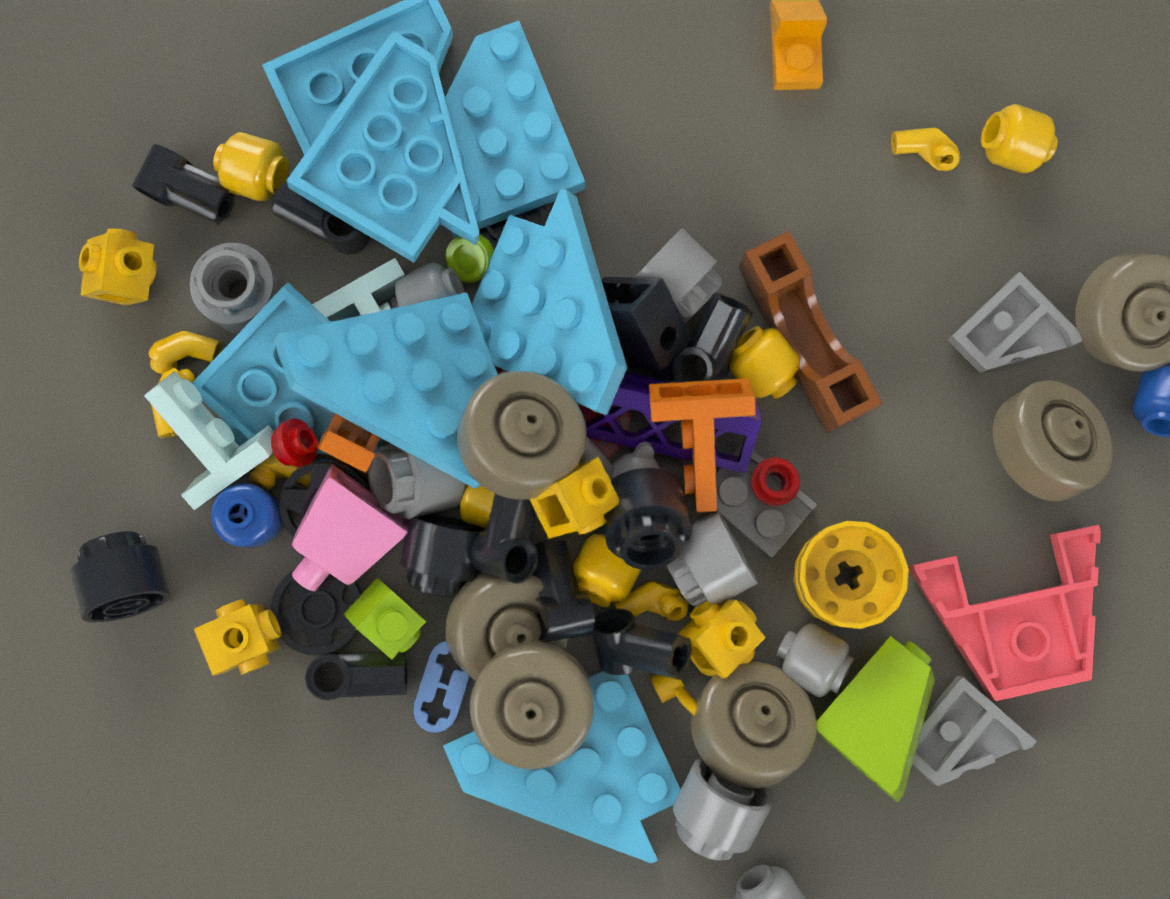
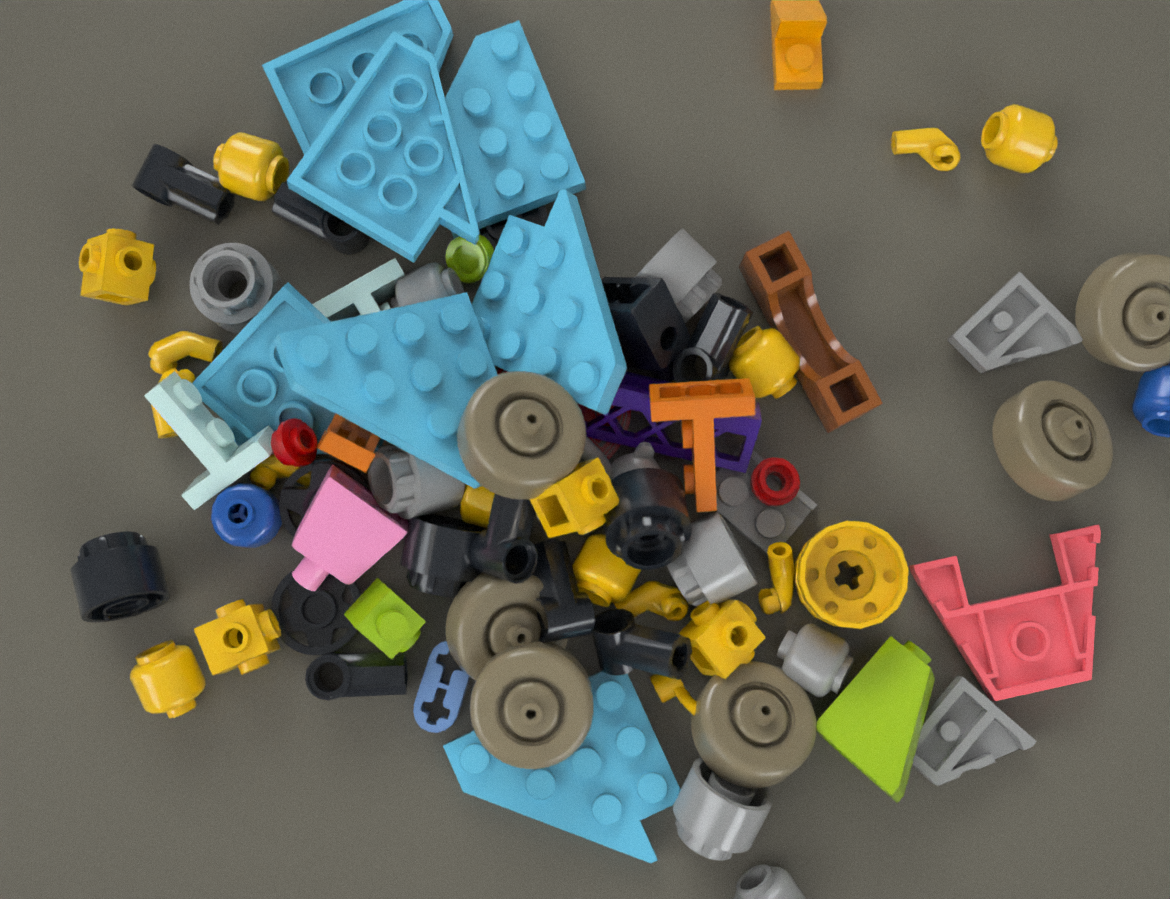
(167, 679): none -> yellow head
(782, 580): none -> yellow arm

